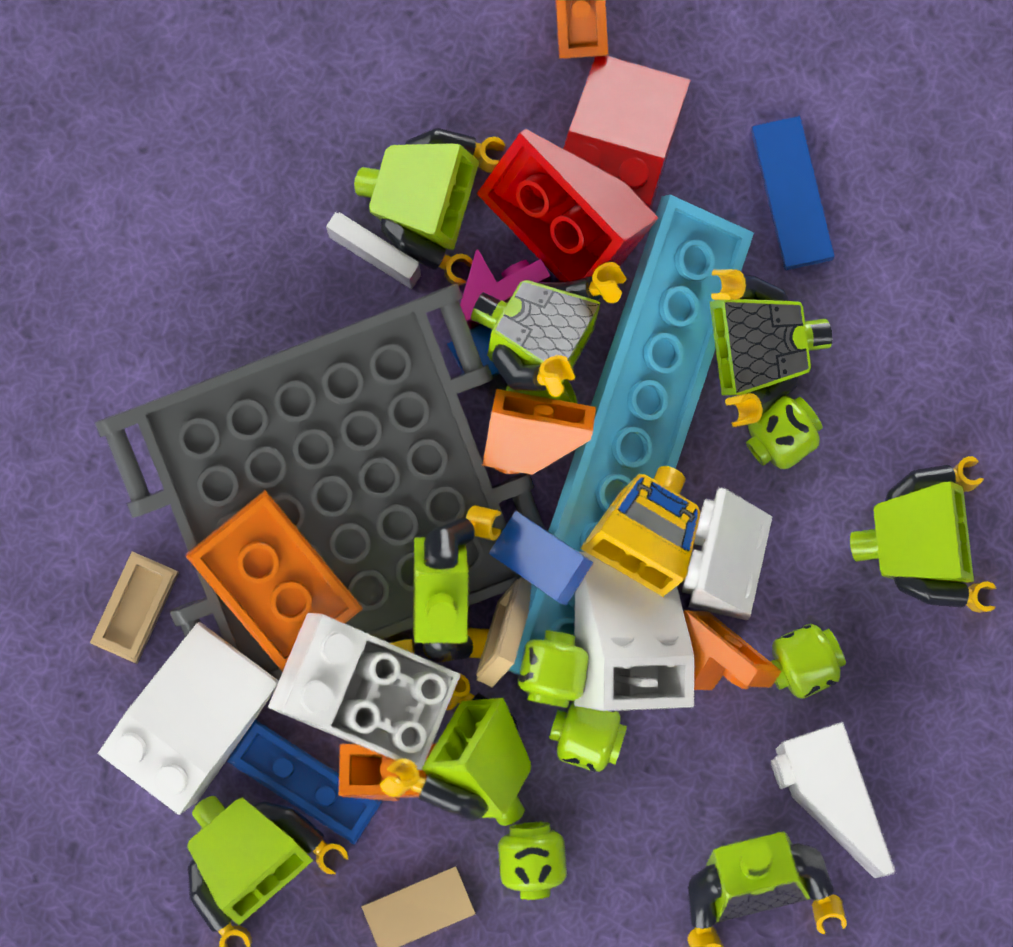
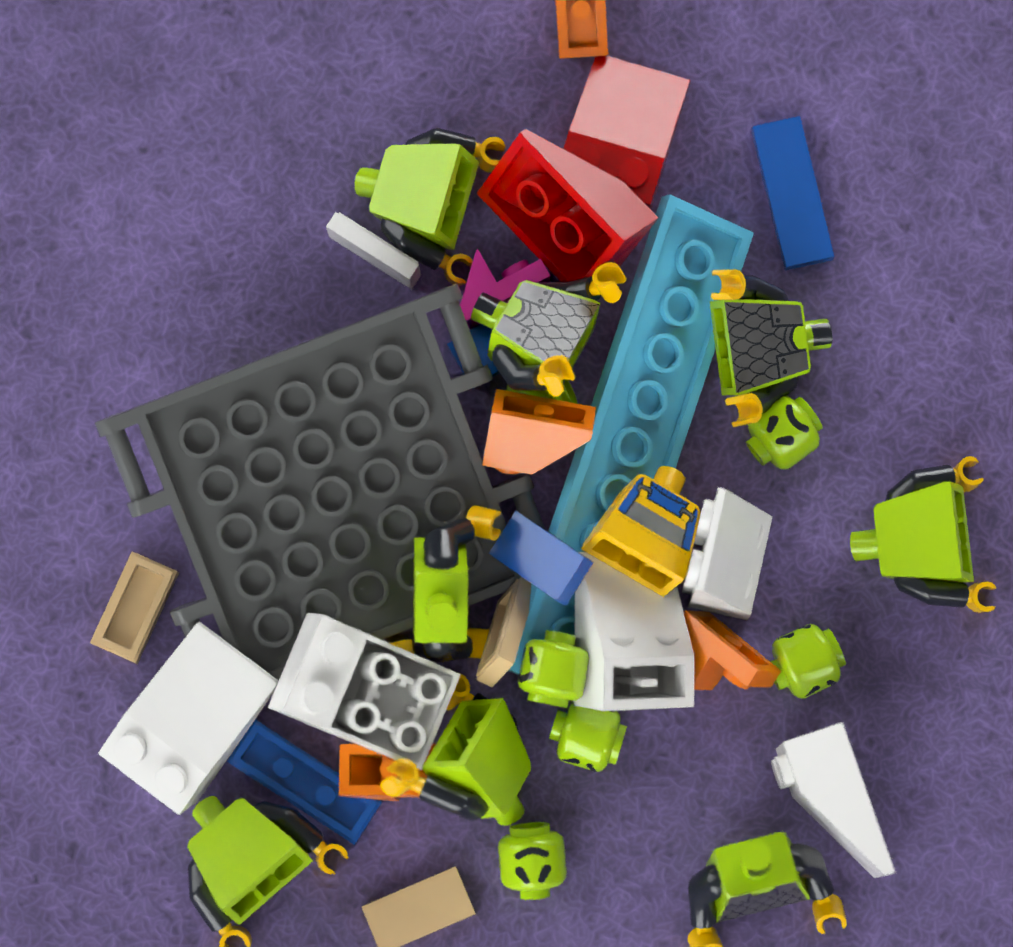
(270, 576): orange tile -> none

